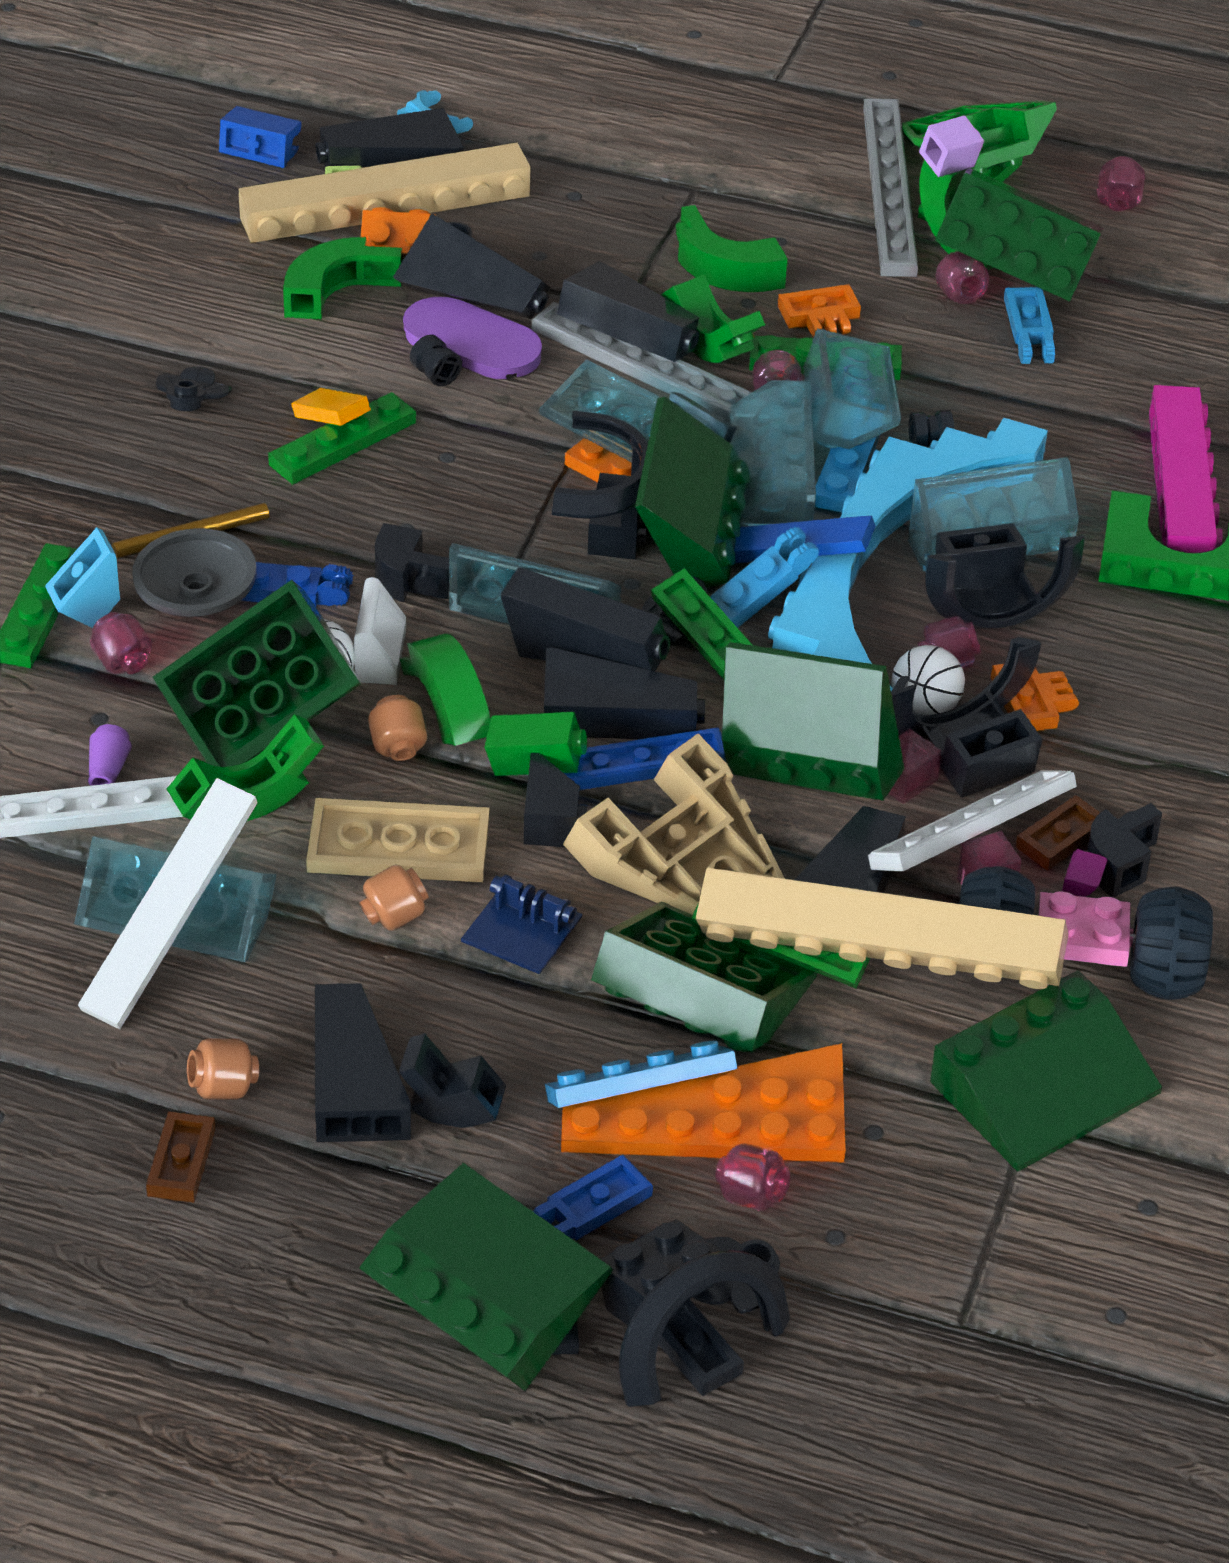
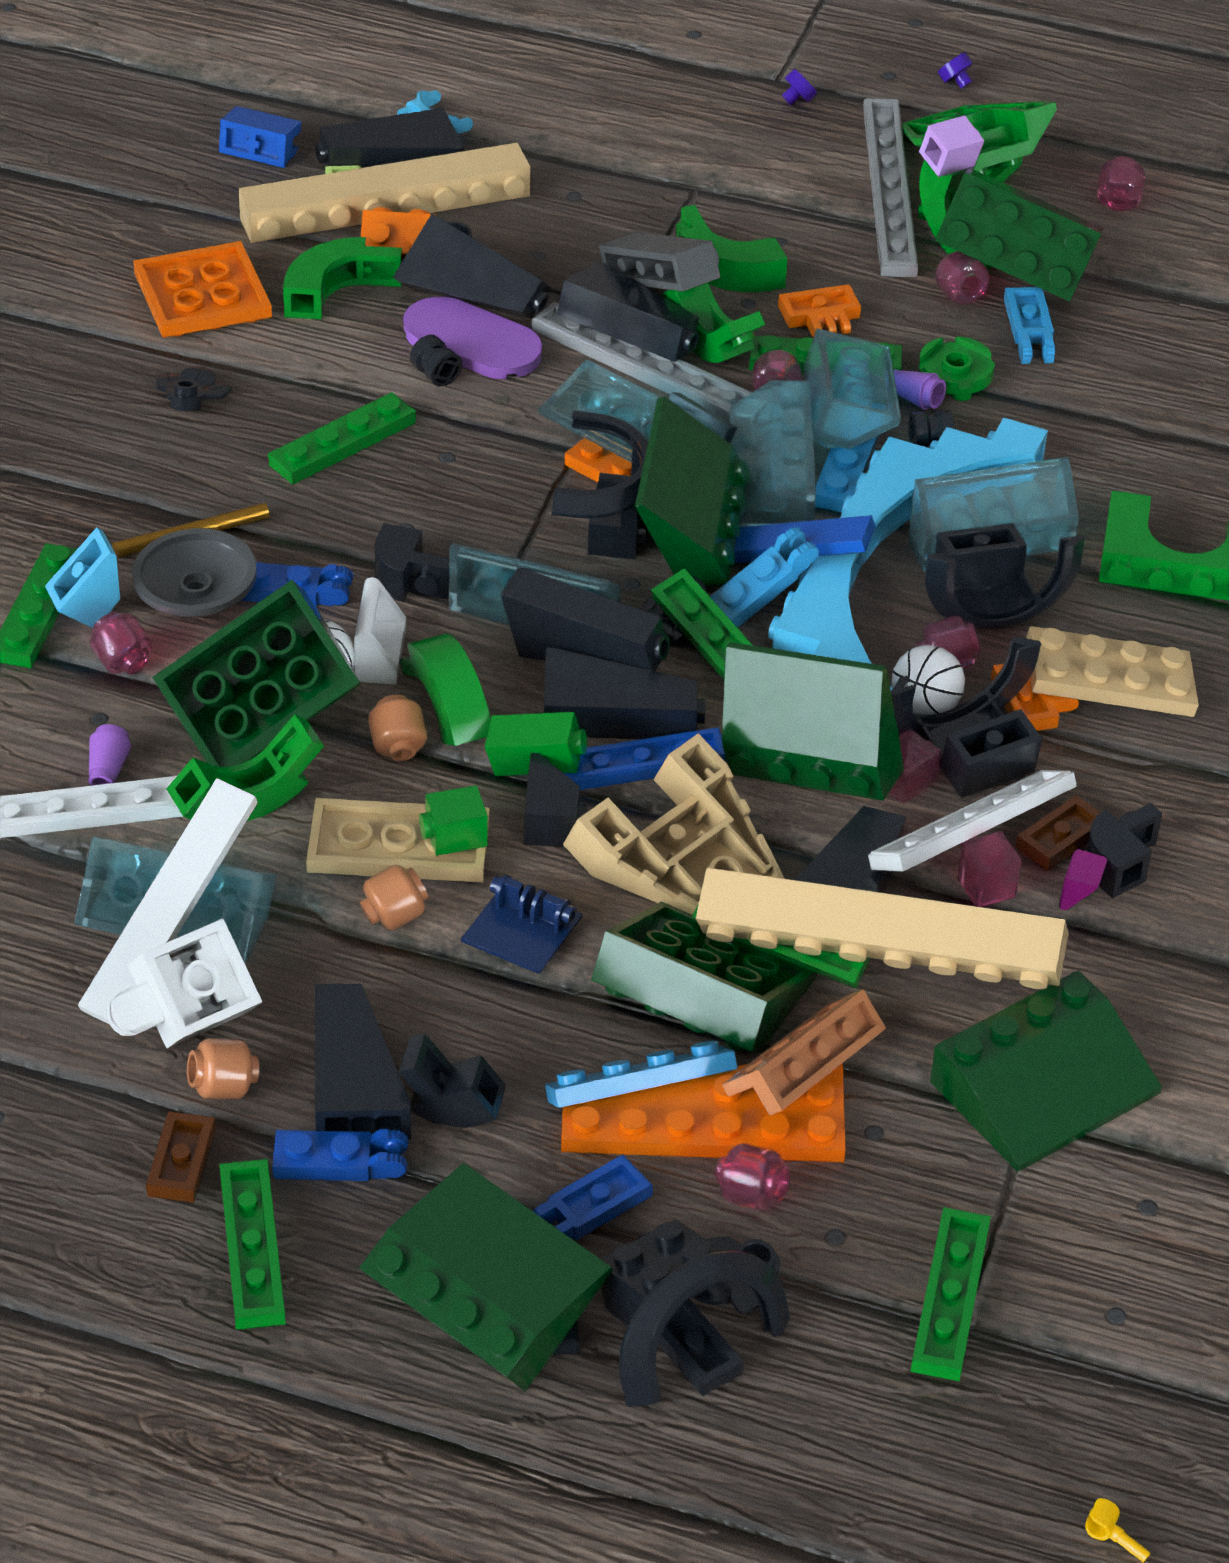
(186, 992): none -> white brick
(202, 289): none -> orange plate
(252, 1244): none -> green plate
(331, 406): light orange tile -> none
(339, 1155): none -> blue hinge
(455, 820): none -> green brick
(662, 260): none -> dark grey brick
(798, 87): none -> dark purple tile
(809, 1052): none -> nougat fence
(920, 388): none -> medium lavender cone
(944, 359): none -> green plate
(950, 1294): none -> green plate
(956, 70): none -> dark purple tile
(1102, 1526): none -> yellow hand
(1114, 672): none -> tan plate
(1168, 937): black plate -> none
(1184, 470): dark pink brick -> none

